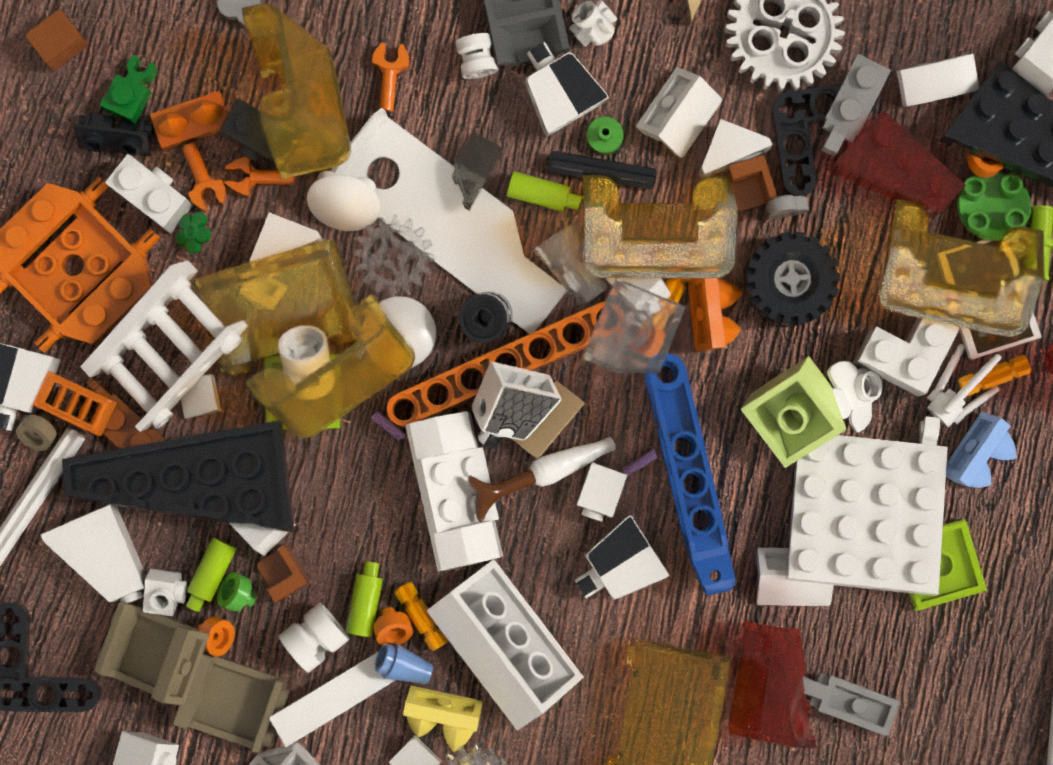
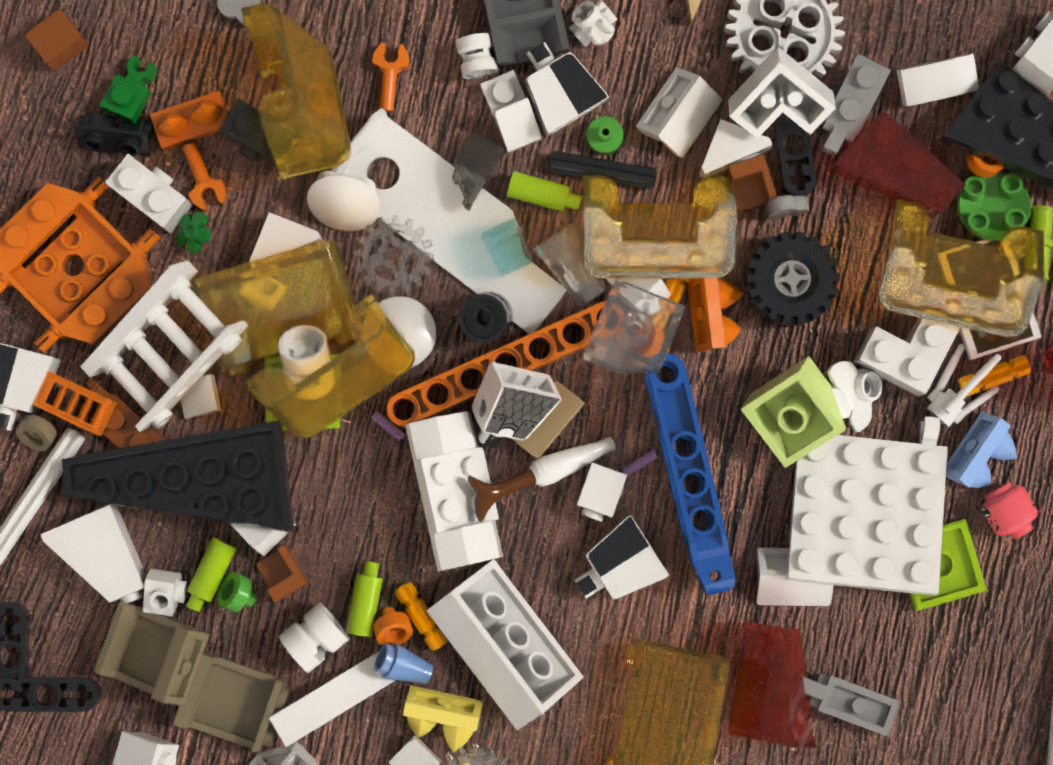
(220, 637): orange tile -> none
(257, 176): orange bar -> none
(507, 247): none -> clear light blue panel
(511, 111): none -> white slope
(781, 87): none -> white brick
(1009, 510): none -> coral head

